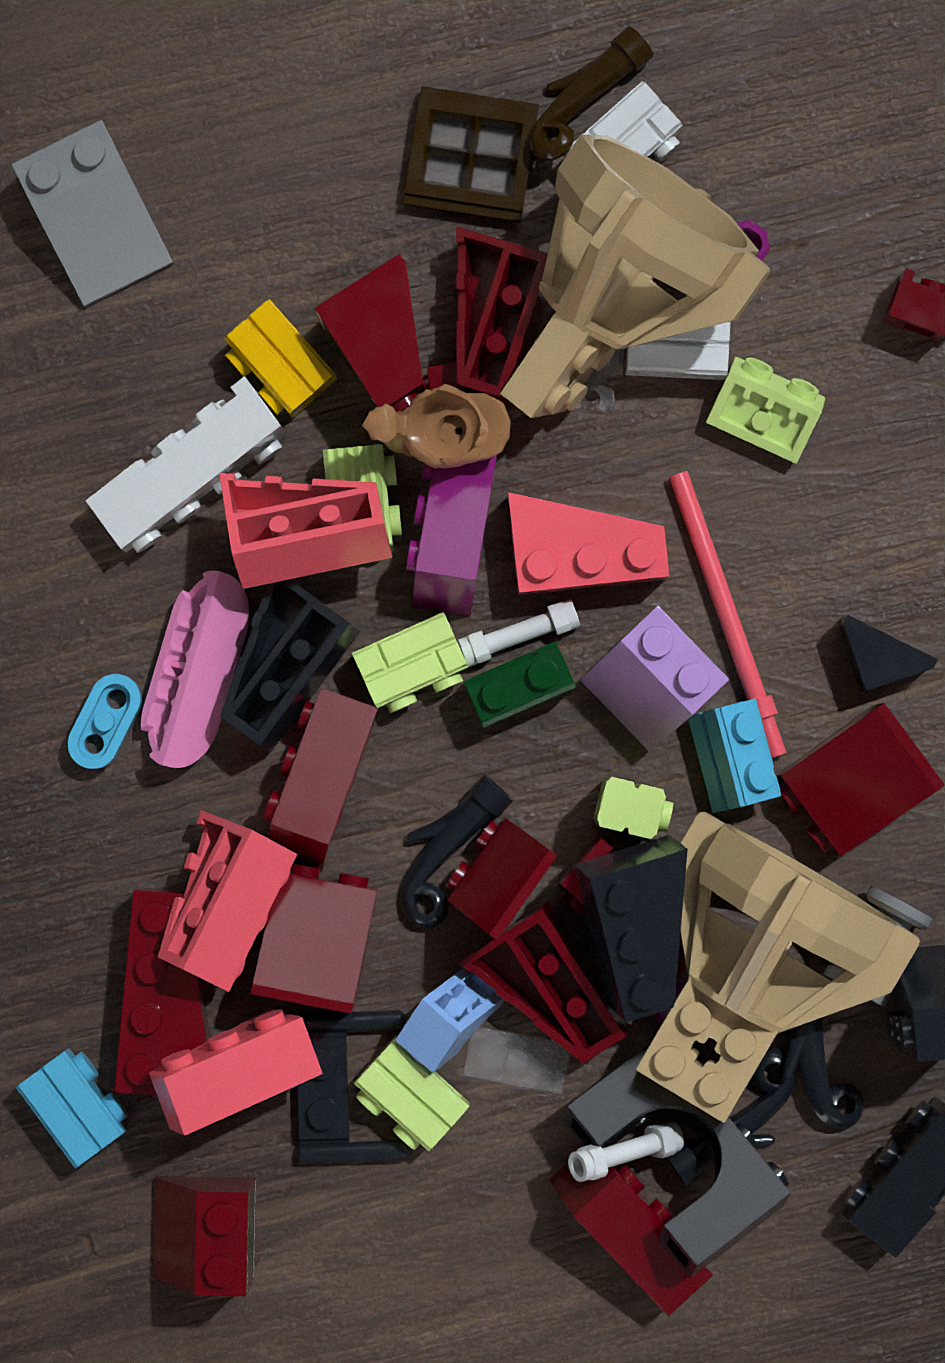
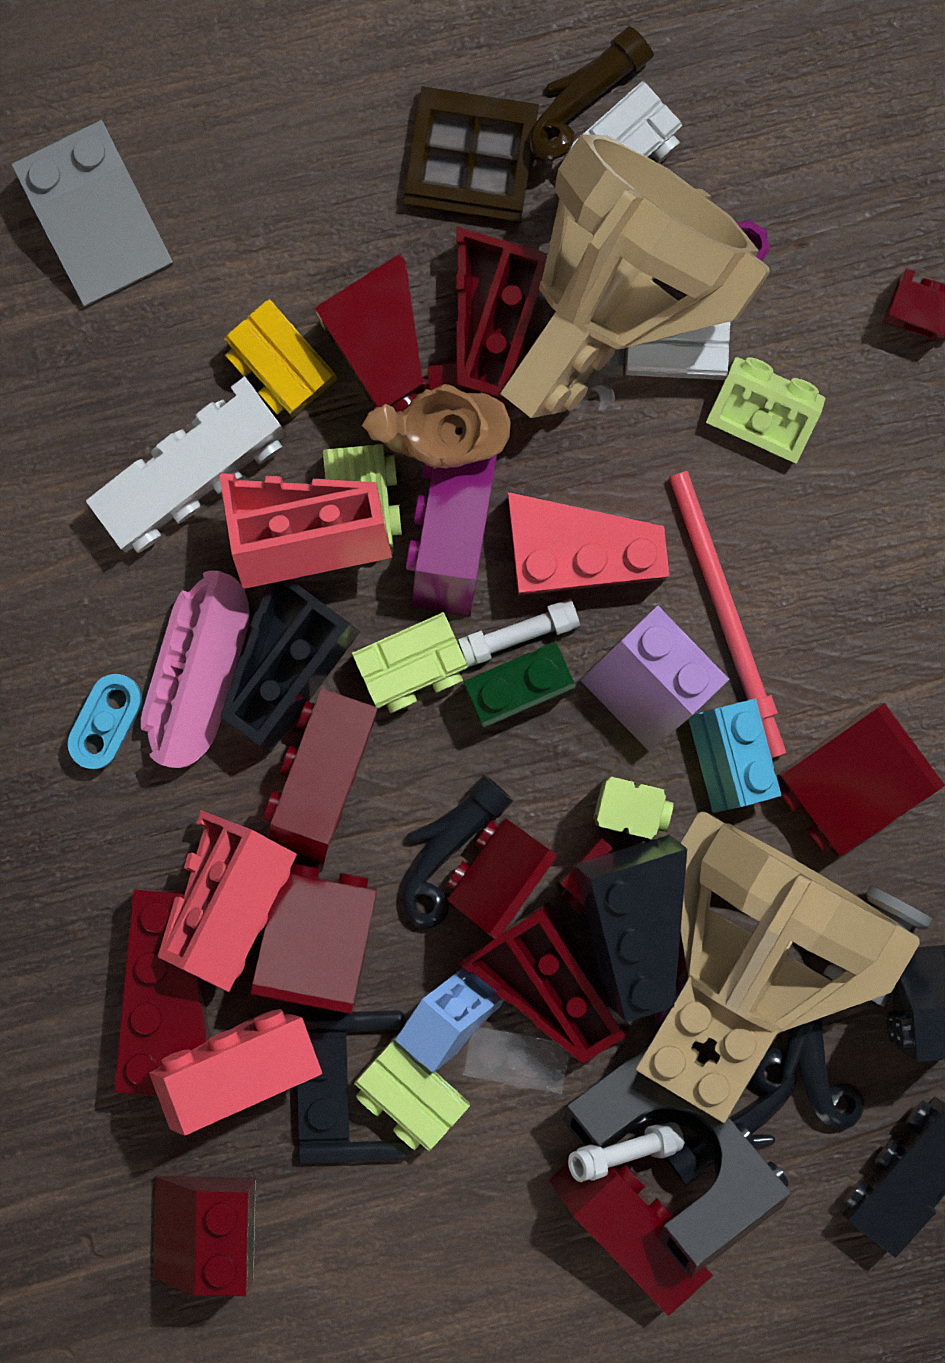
(74, 1106): medium azure brick -> none
(878, 656): black slope -> none

